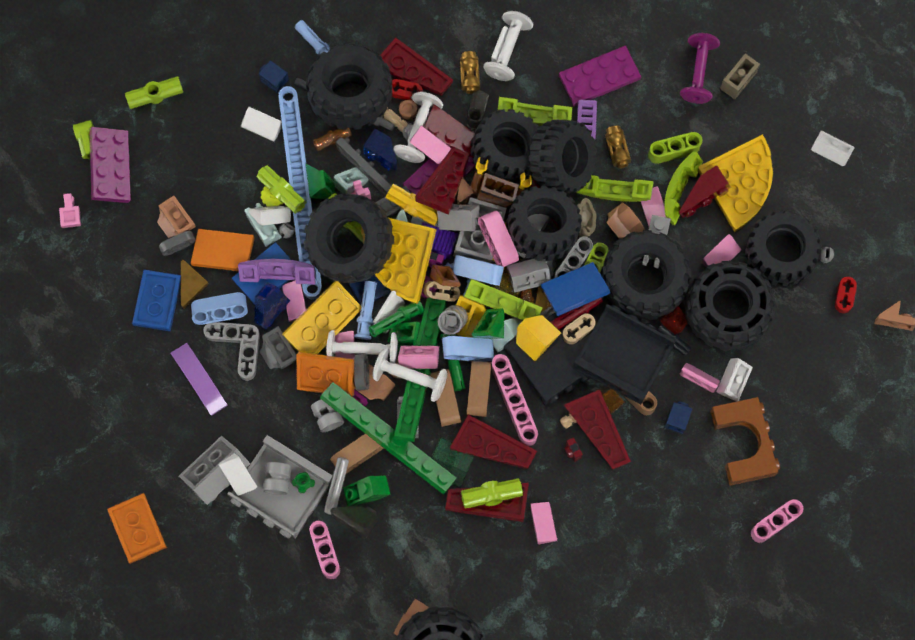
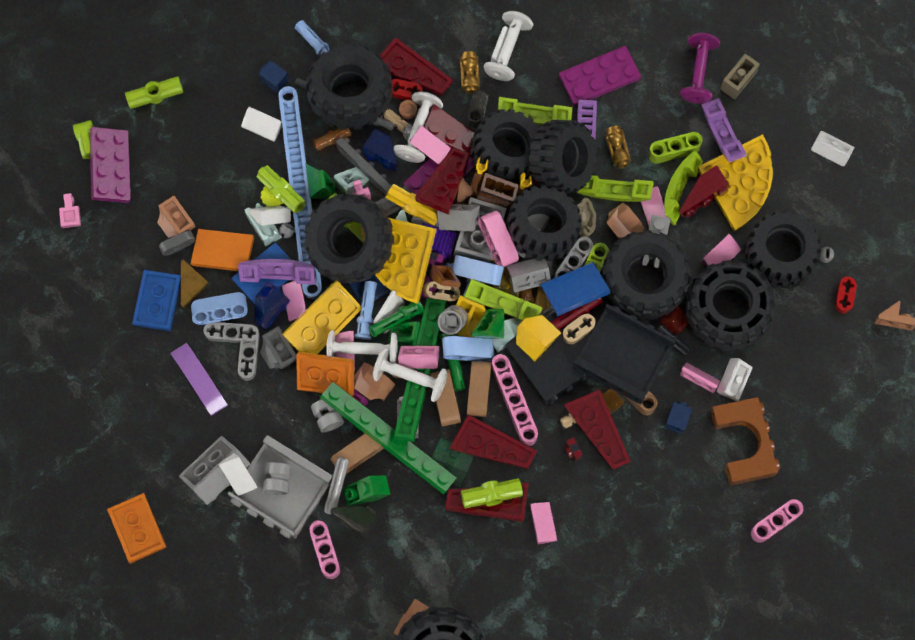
(303, 477): green plate -> none
(361, 372): dark grey beam -> none
(722, 131): none -> medium lavender slope

